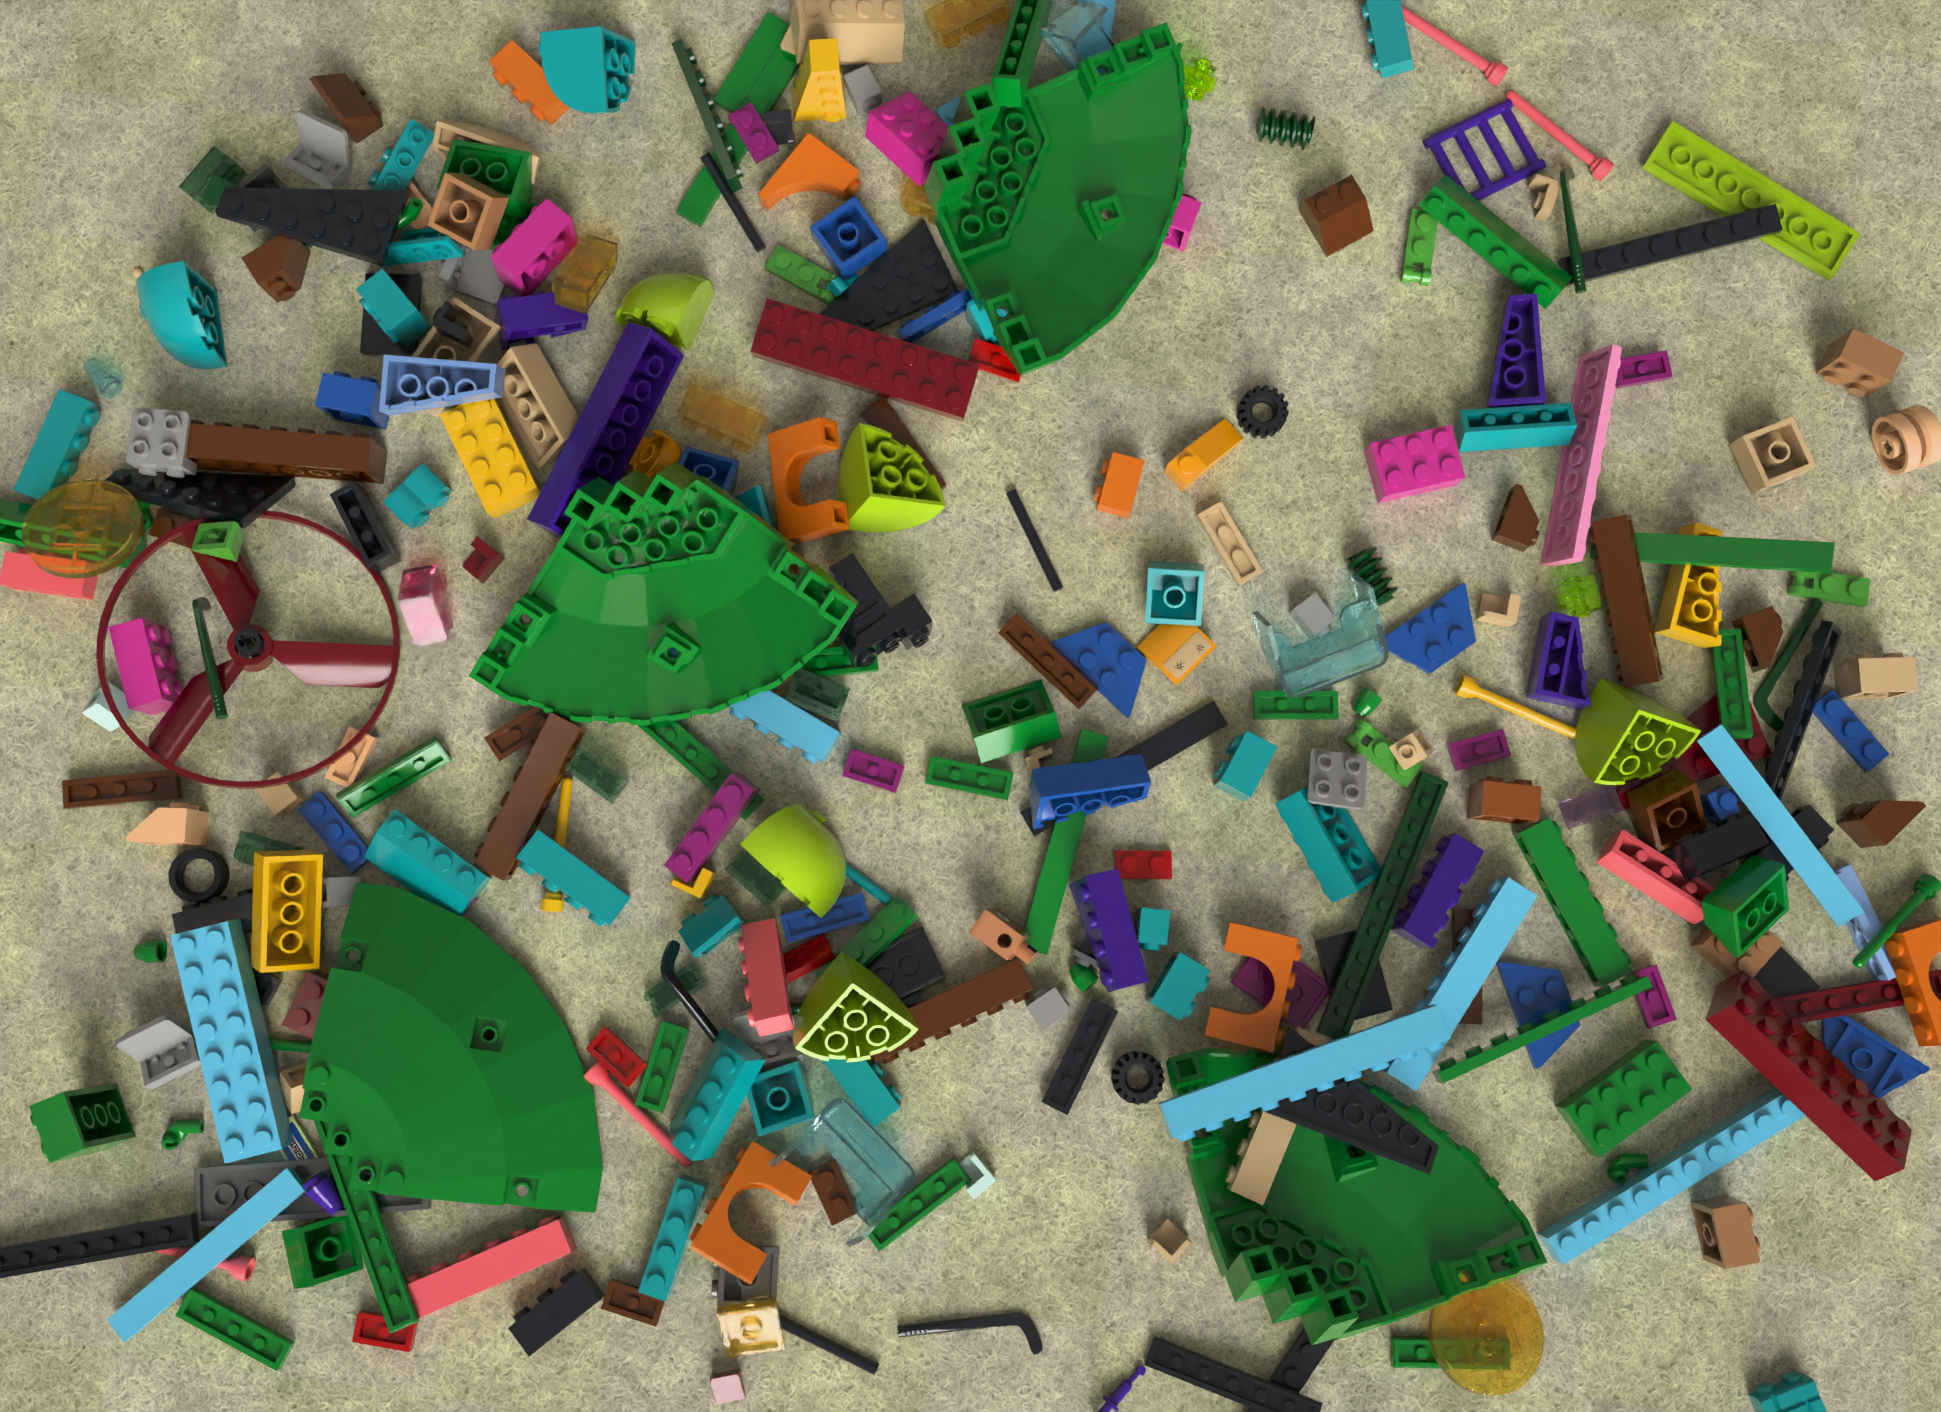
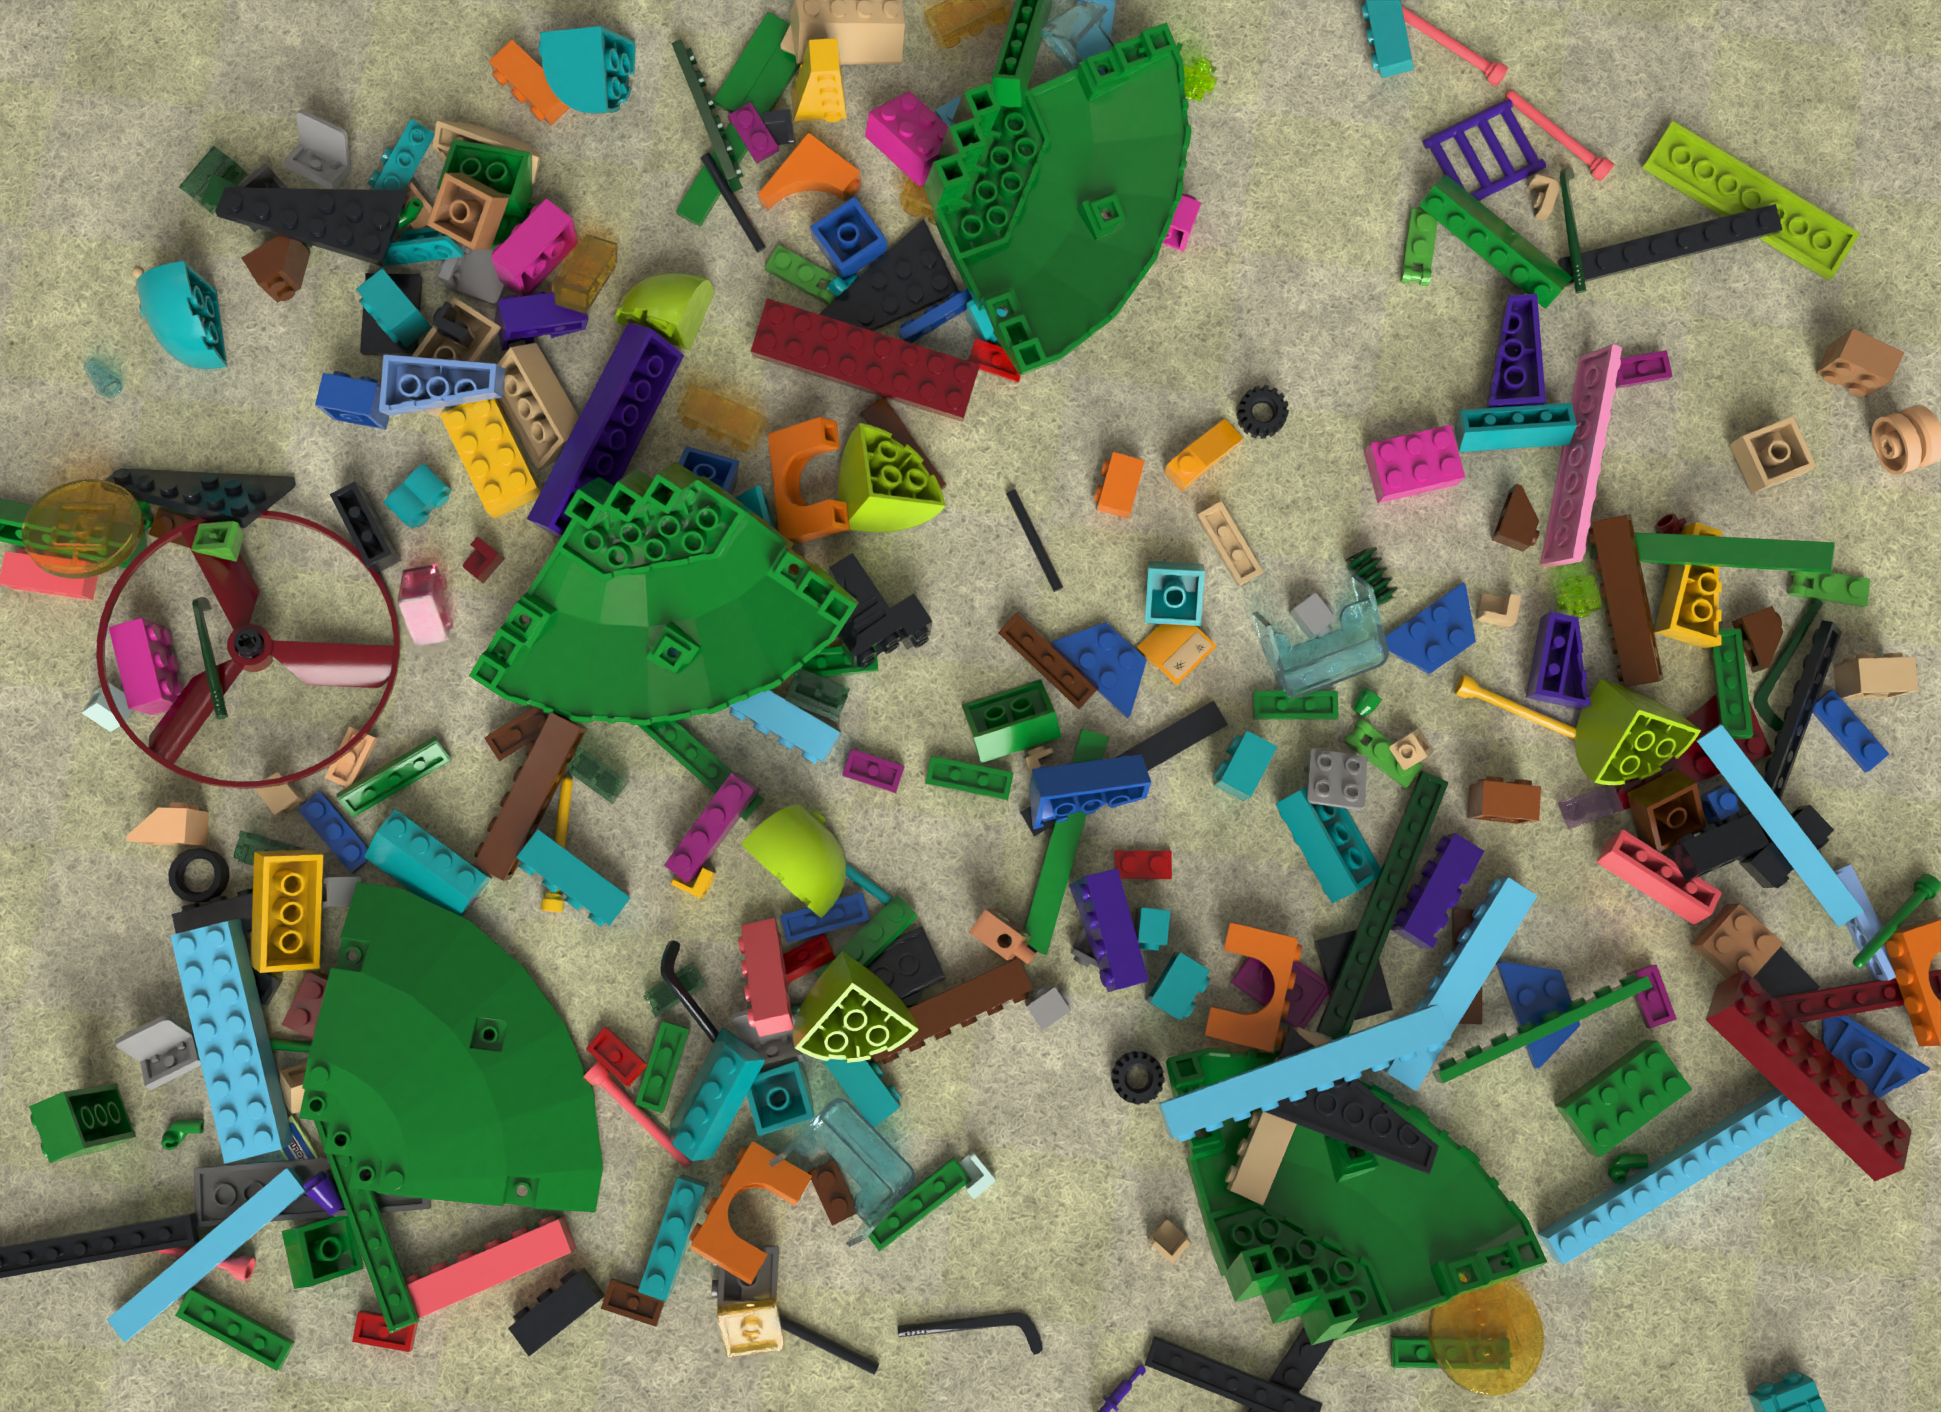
(58, 445): teal brick -> none
(121, 789): reddish brown plate -> none
(148, 951): green hose -> none
(160, 442): light grey bracket -> none
(286, 452): reddish brown brick -> none
(348, 104): reddish brown slope -> none
(655, 454): light orange cylinder -> none
(711, 925): teal slope -> none
(727, 1386): slope -> none
(756, 878): clear green hinge -> none
(863, 89): light grey brick -> none
(1079, 1056): black plate -> none
(1083, 977): green hose -> none
(1284, 127): dark green piece -> none
(1337, 215): reddish brown slope -> none
(1479, 750): magenta plate -> none
(1573, 902): green brick -> none
(1670, 524): none -> dark red plate
(1726, 1231): medium nougat brick -> none
(1747, 903): green slope -> none
(1877, 821): reddish brown slope -> none

